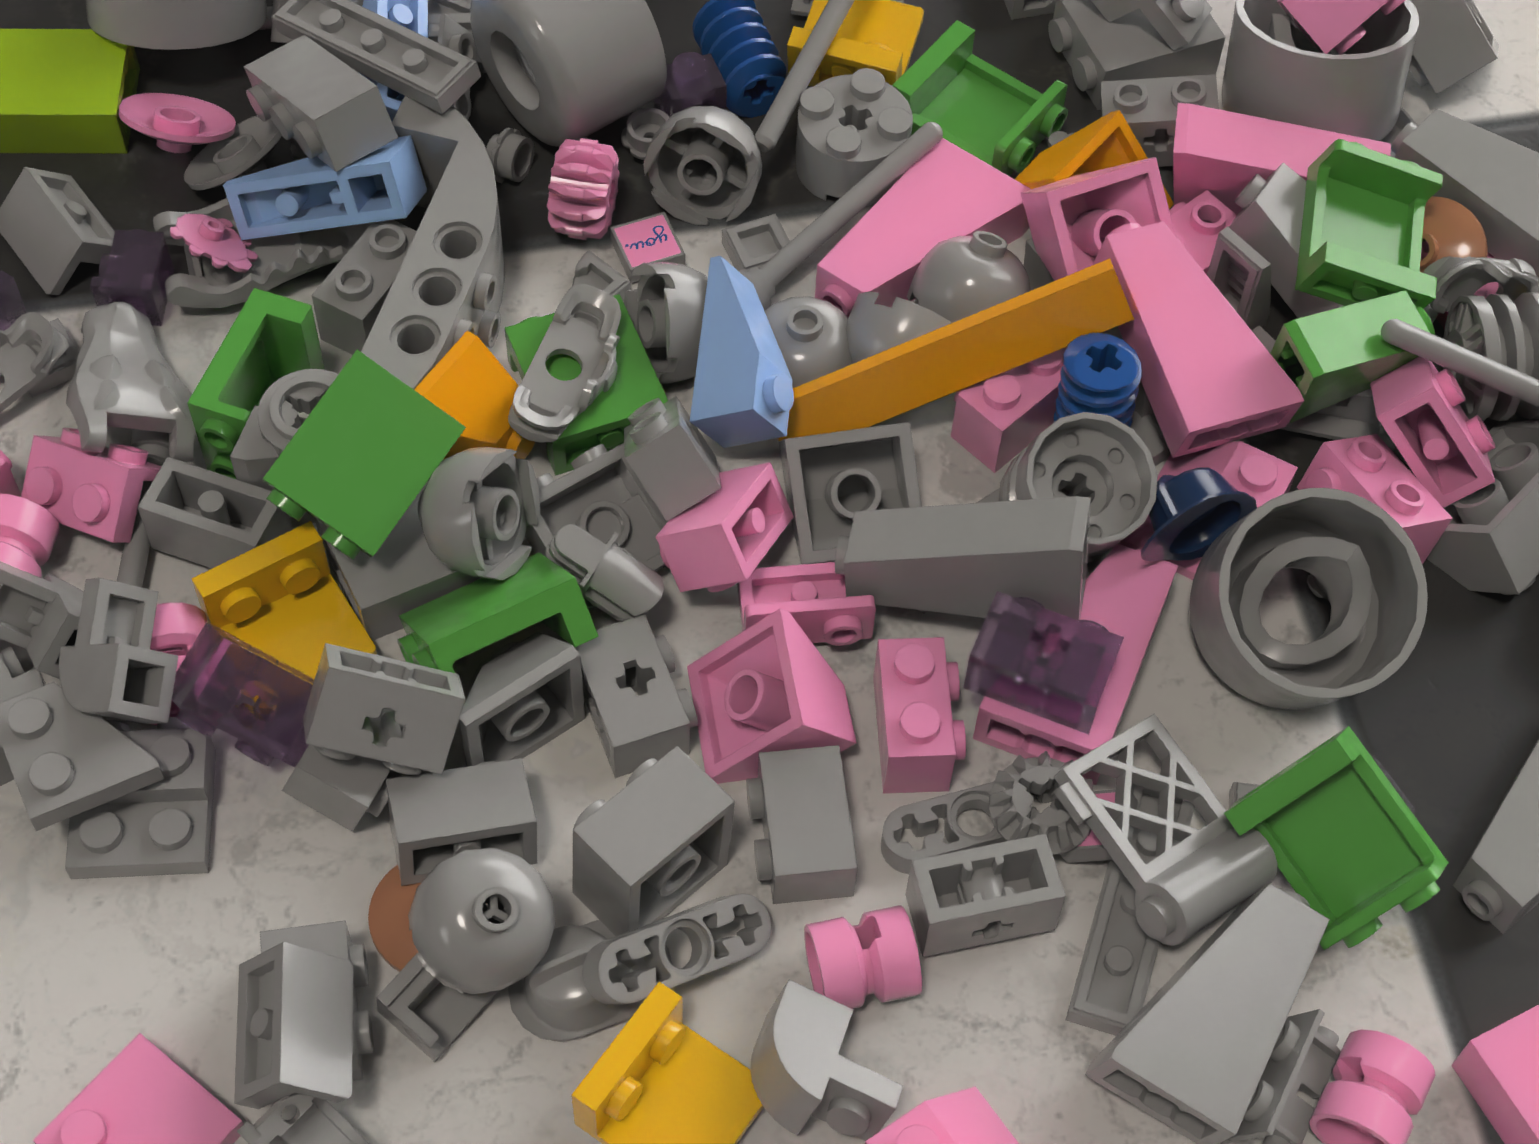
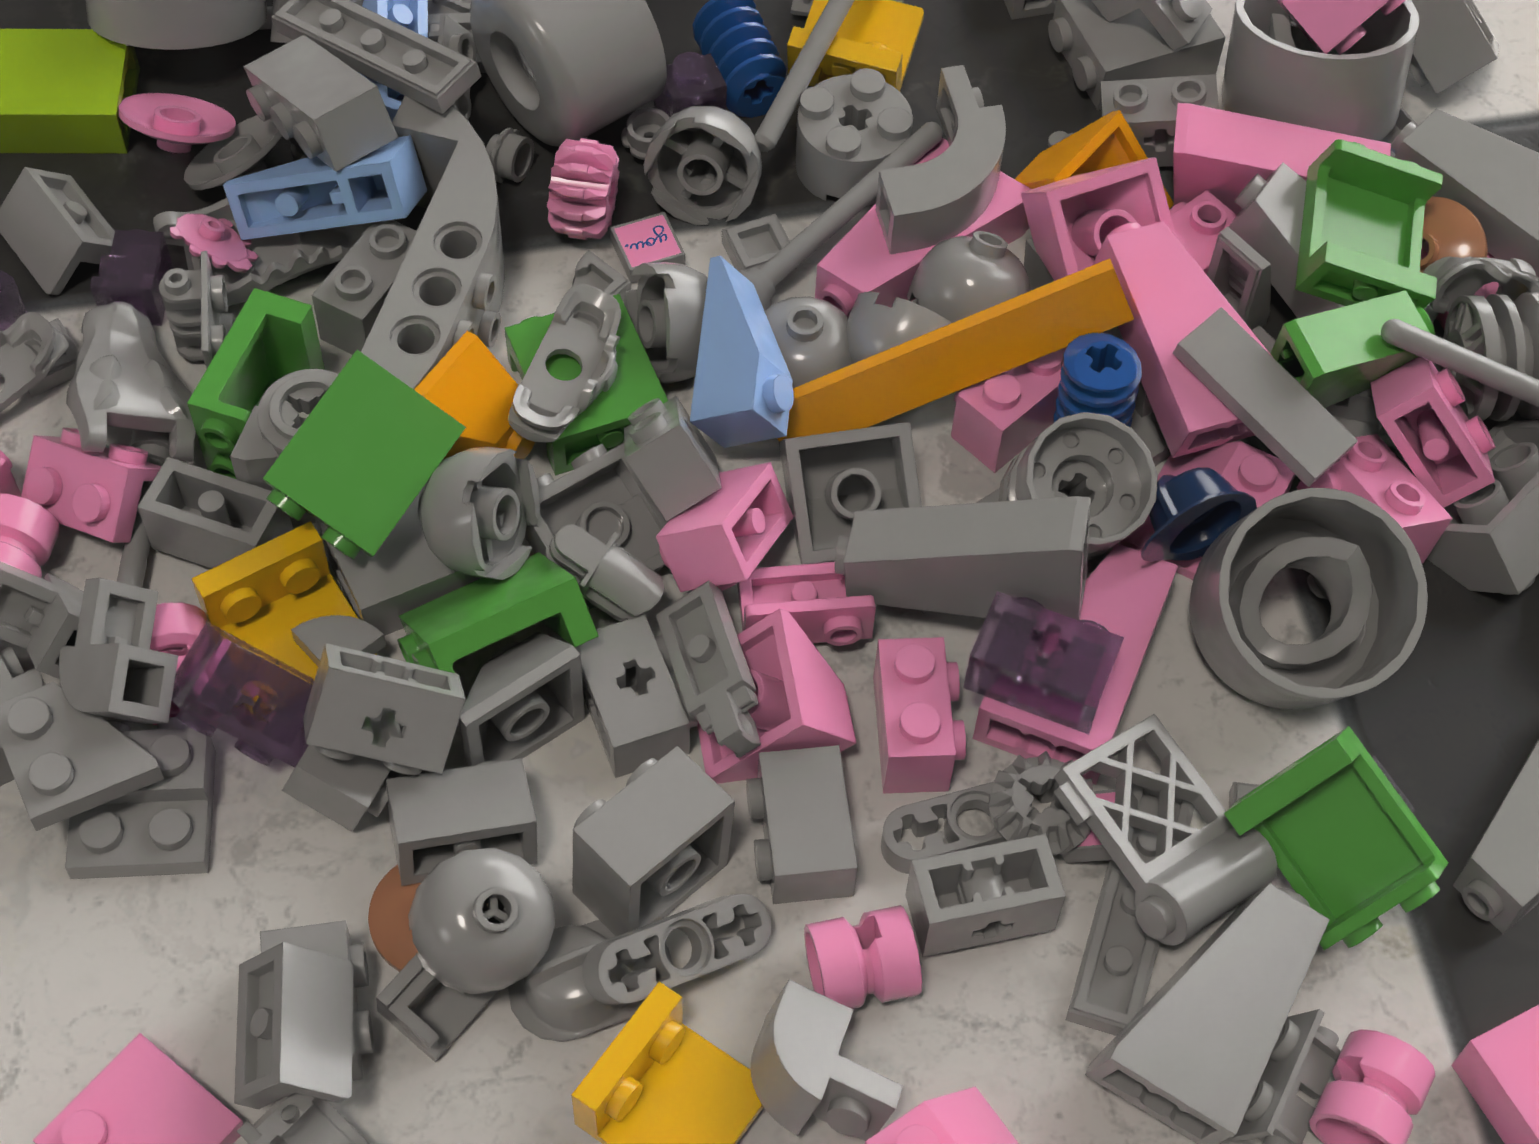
(196, 309): none -> light grey hinge
(338, 631): none -> light grey tile
(711, 667): none -> light grey hinge
(949, 193): none -> light grey arch
(979, 103): bright green panel -> none
(1264, 397): none -> light grey tile

